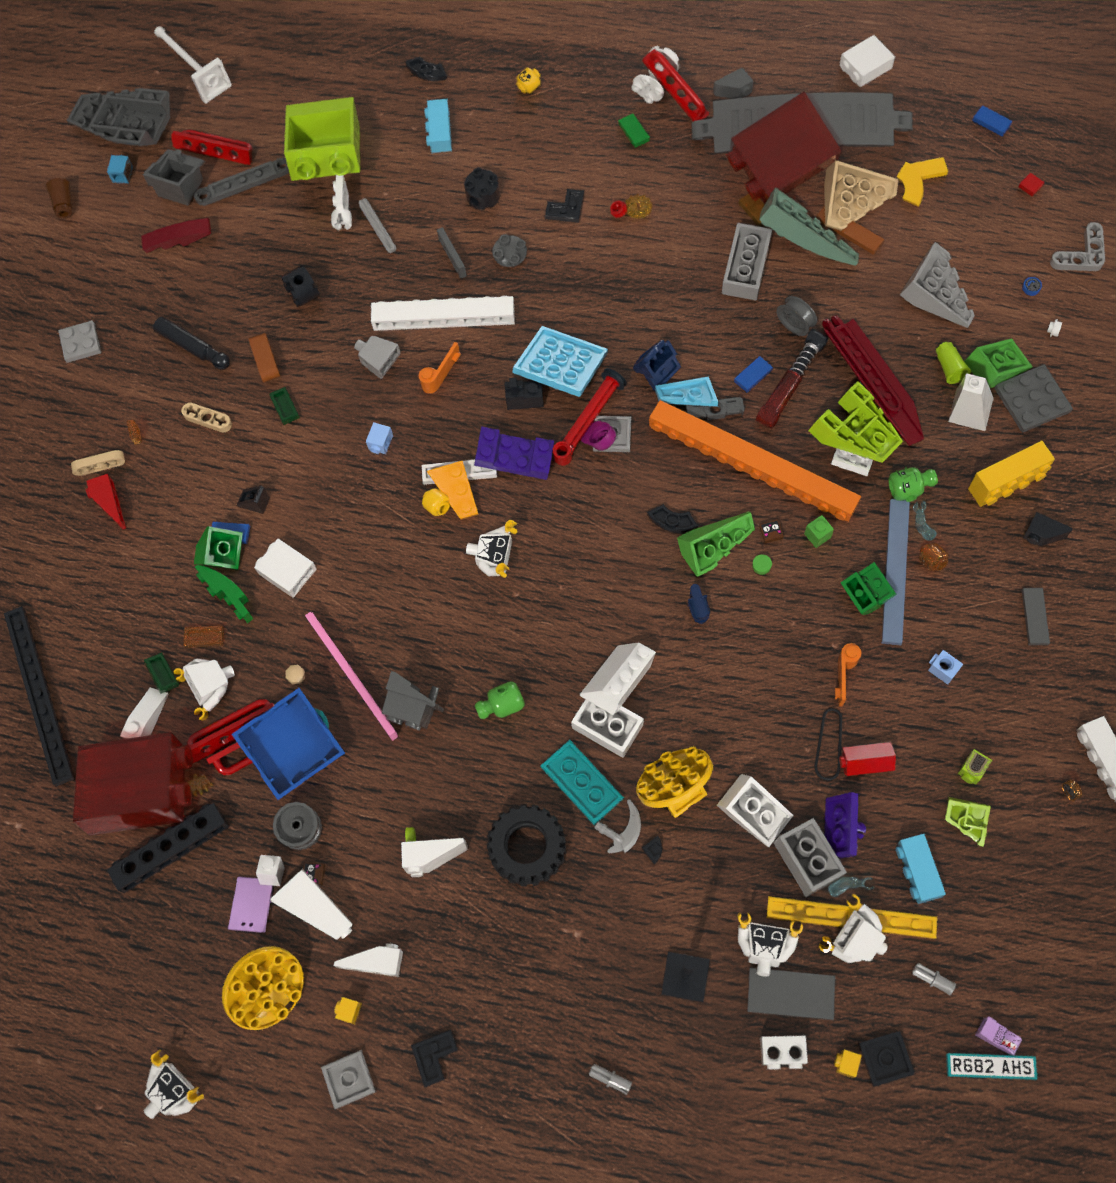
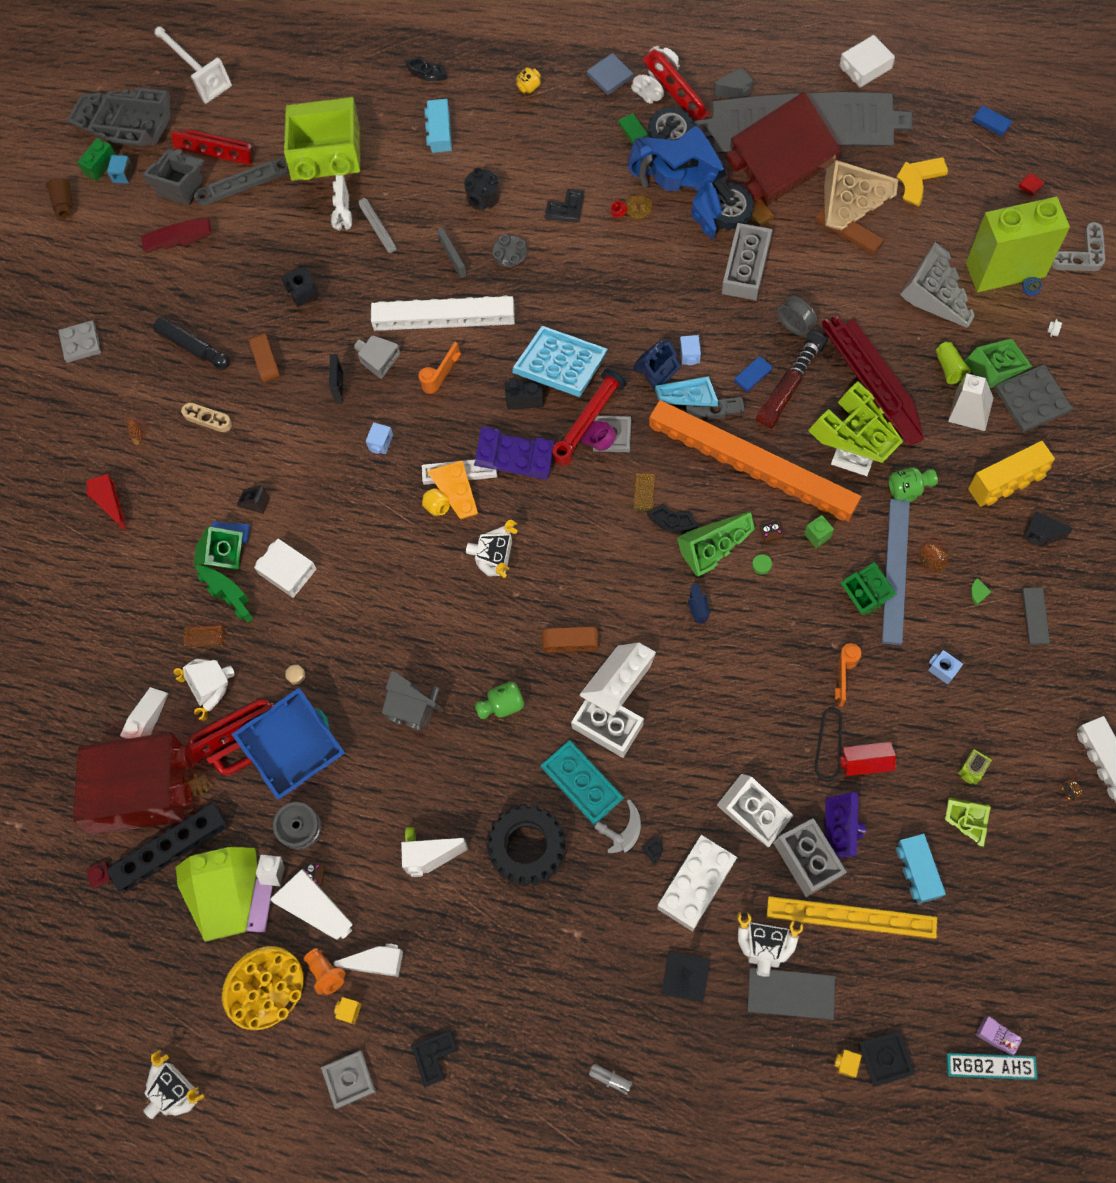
(39, 697): black plate -> none
(96, 159): none -> green brick
(98, 463): tan beam -> none
(98, 875): none -> dark red plate
(161, 673): dark green tile -> none
(219, 889): none -> lime wedge
(284, 405): dark green tile -> none
(328, 978): none -> orange piece
(336, 378): none -> black tile
(352, 676): bright pink tile -> none
(570, 639): none -> dark orange beam
(610, 74): none -> sand blue tile
(644, 492): none -> clear yellow tile
(677, 781): yellow bracket -> none
(689, 163): none -> blue piece
(690, 349): none -> light blue brick
(696, 883): none -> white brick
(783, 1045): white brick -> none
(793, 223): sand green wedge -> none
(844, 883): clear light blue arm -> none
(859, 937): white torso -> none
(921, 525): clear light blue arm -> none
(934, 978): light grey axle -> none
(979, 592): none -> bright green tile
(1017, 244): none -> lime brick

